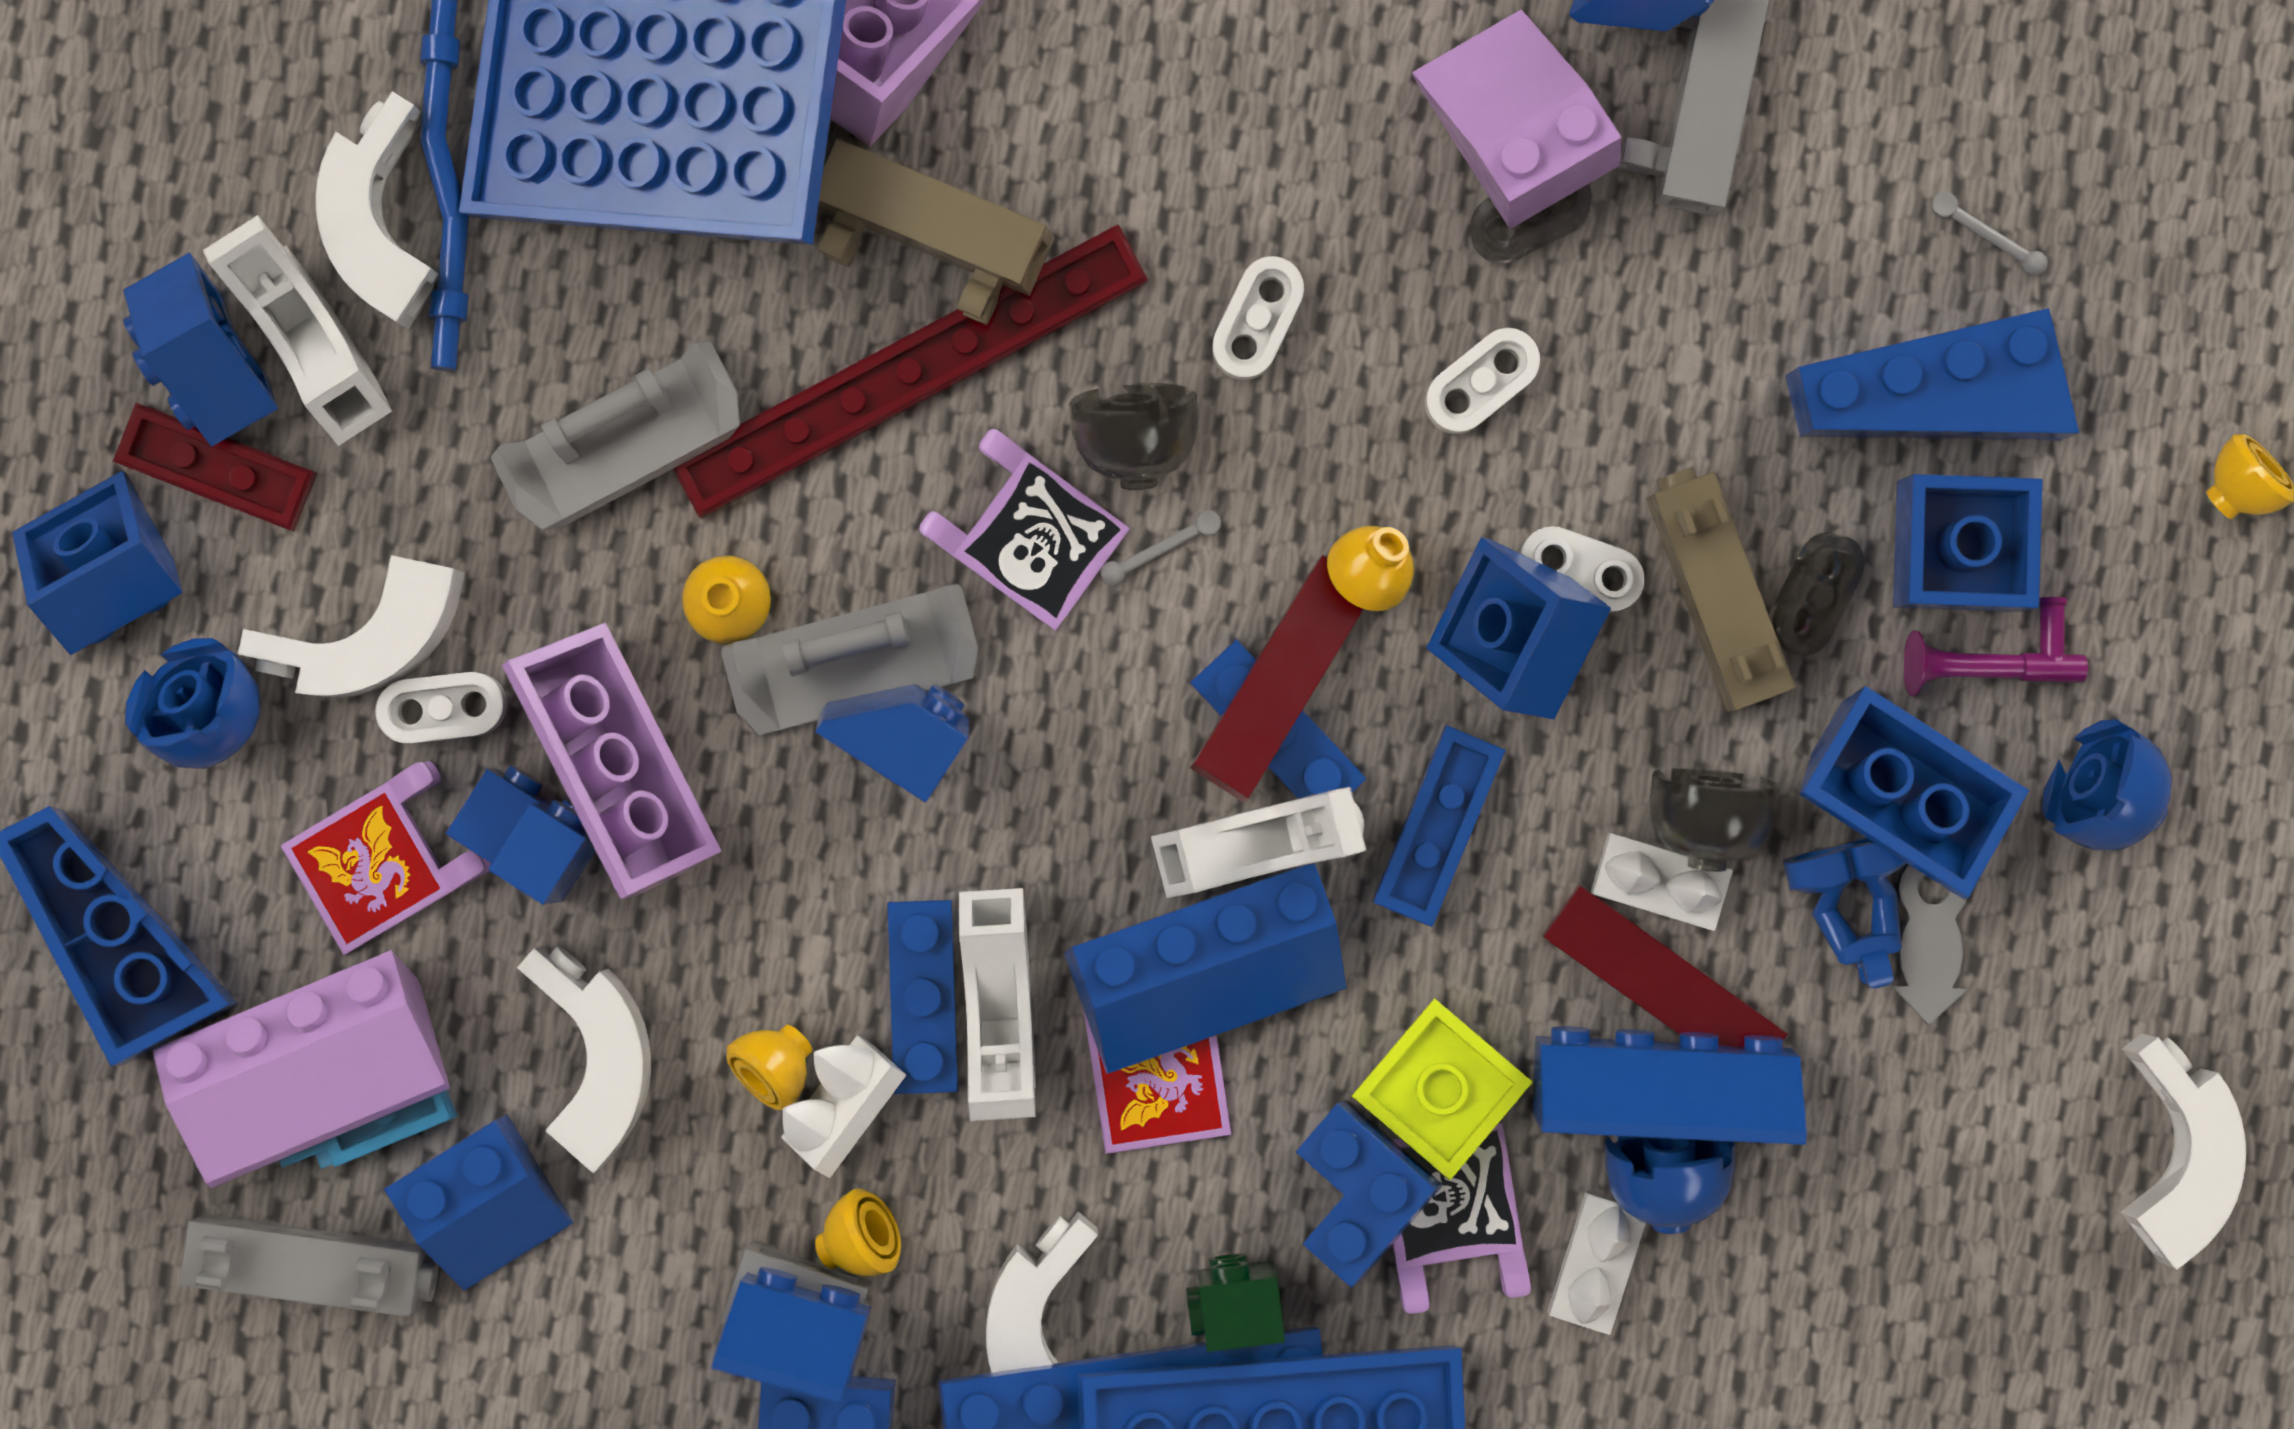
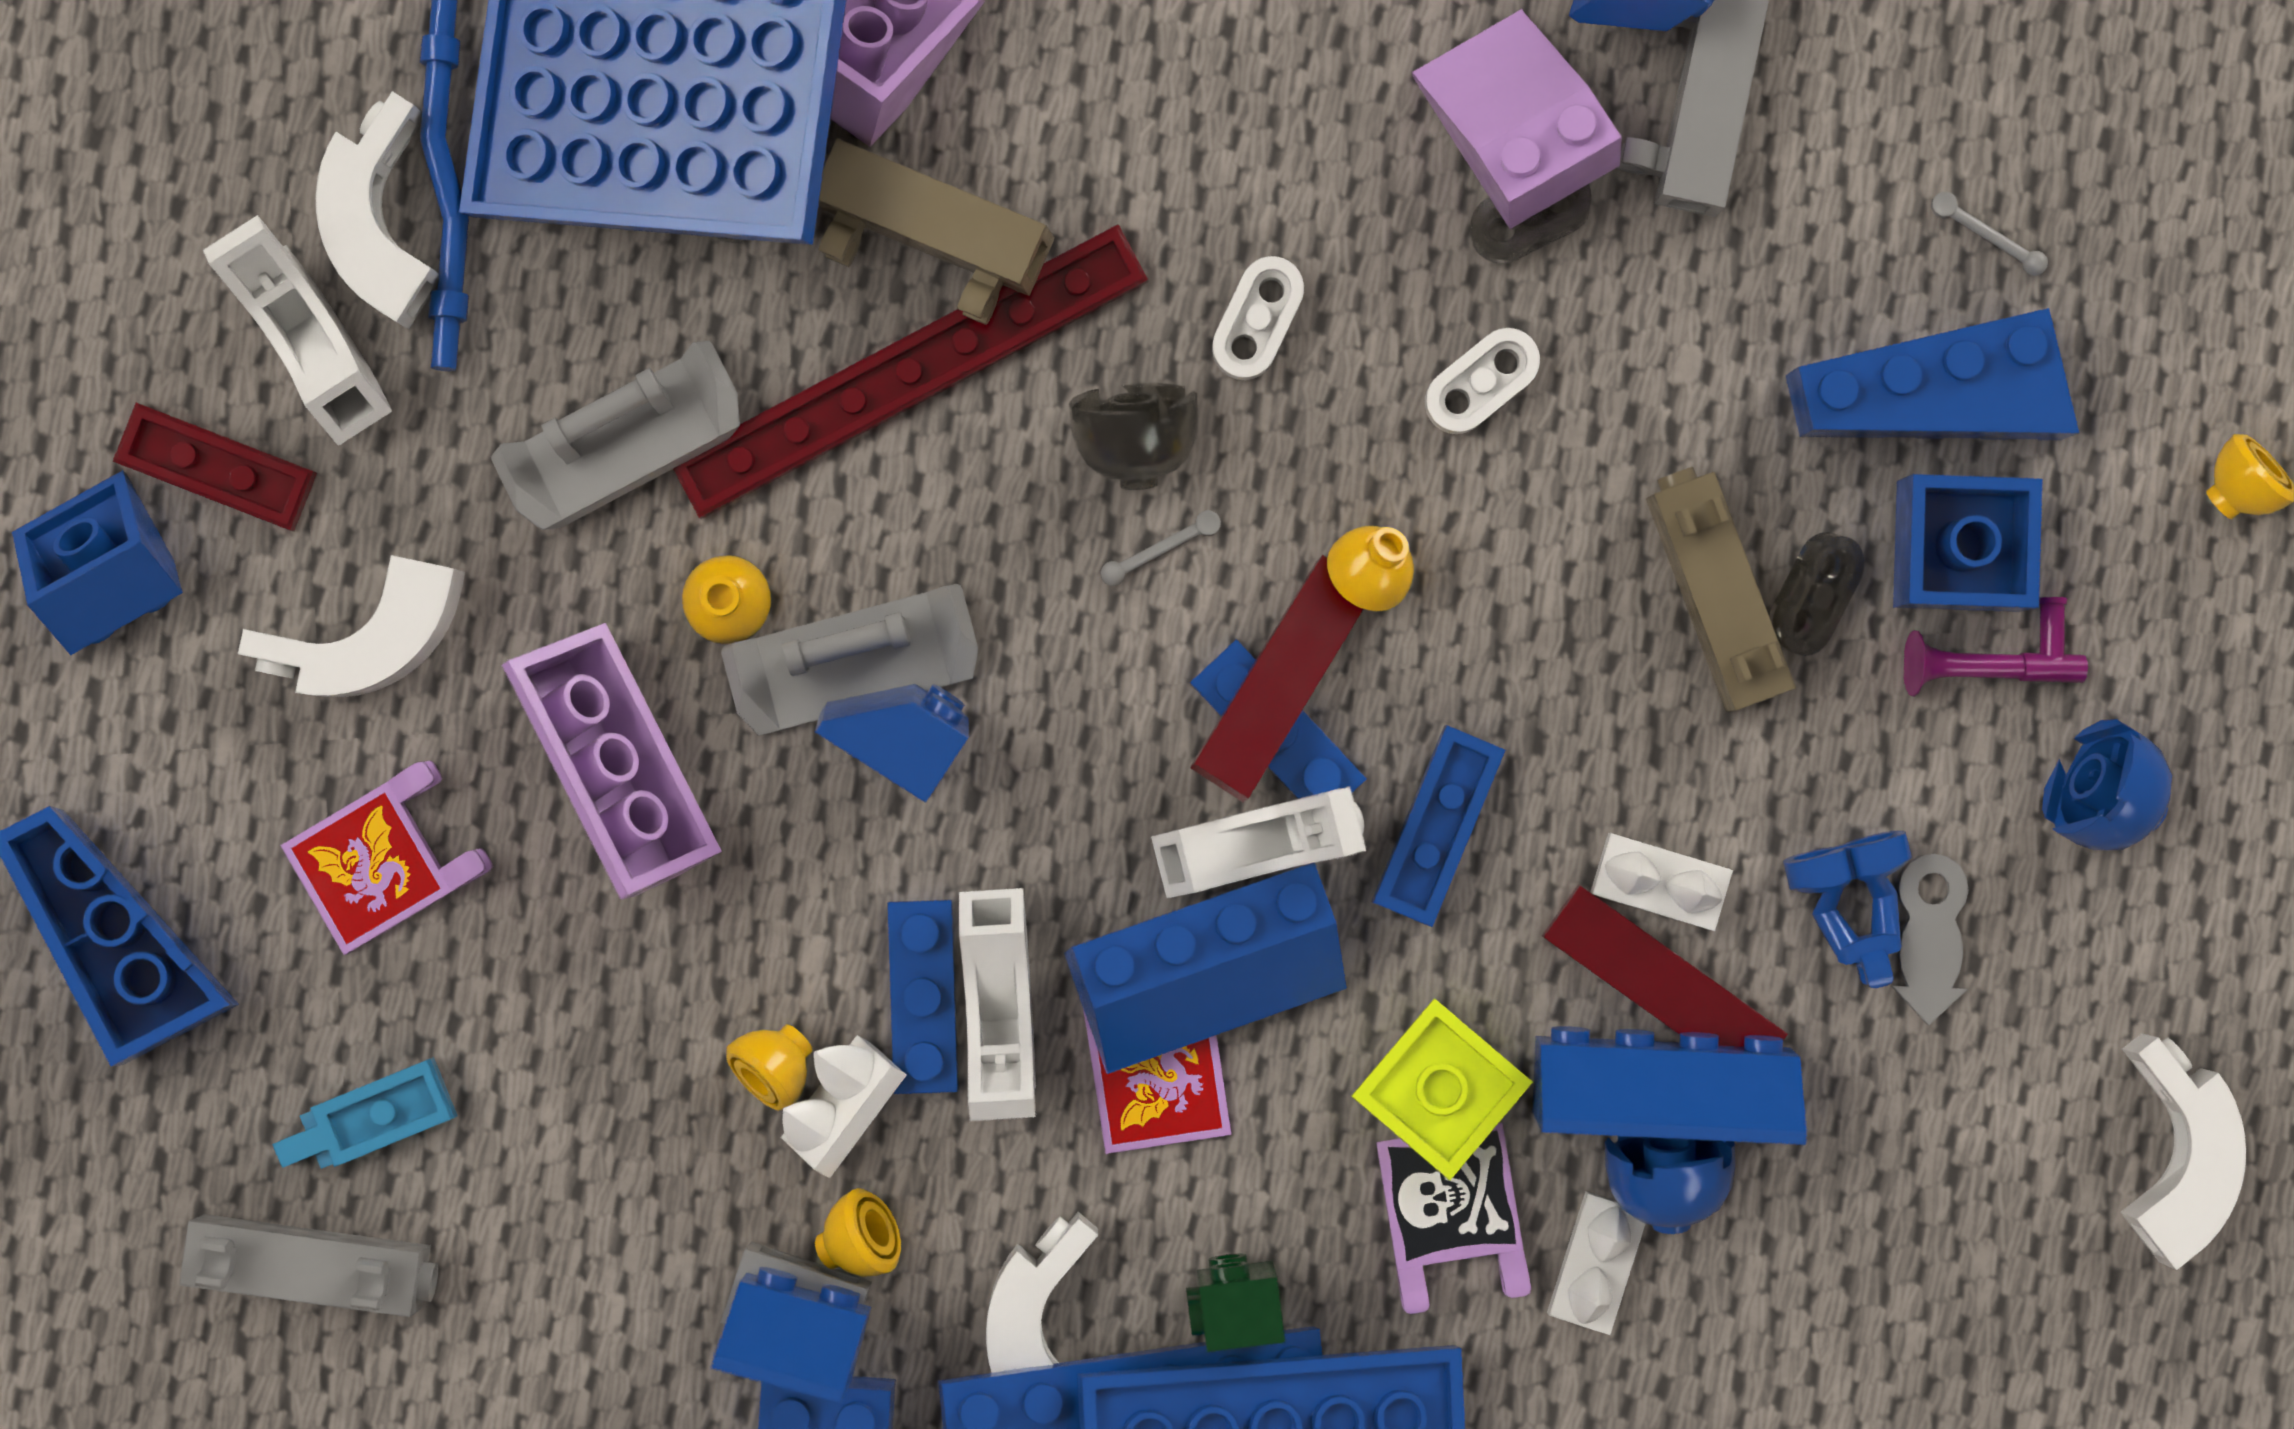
(195, 352): blue brick -> none
(195, 705): blue cylinder -> none
(301, 1068): lavender slope -> none
(442, 706): white plate -> none
(479, 1203): blue slope -> none
(524, 836): blue brick -> none
(616, 1051): white arch -> none
(1036, 538): flag -> none
(1380, 1191): blue brick -> none
(1517, 630): blue slope -> none
(1586, 561): white plate -> none
(1712, 815): clear smoke cylinder -> none
(1911, 790): blue slope -> none

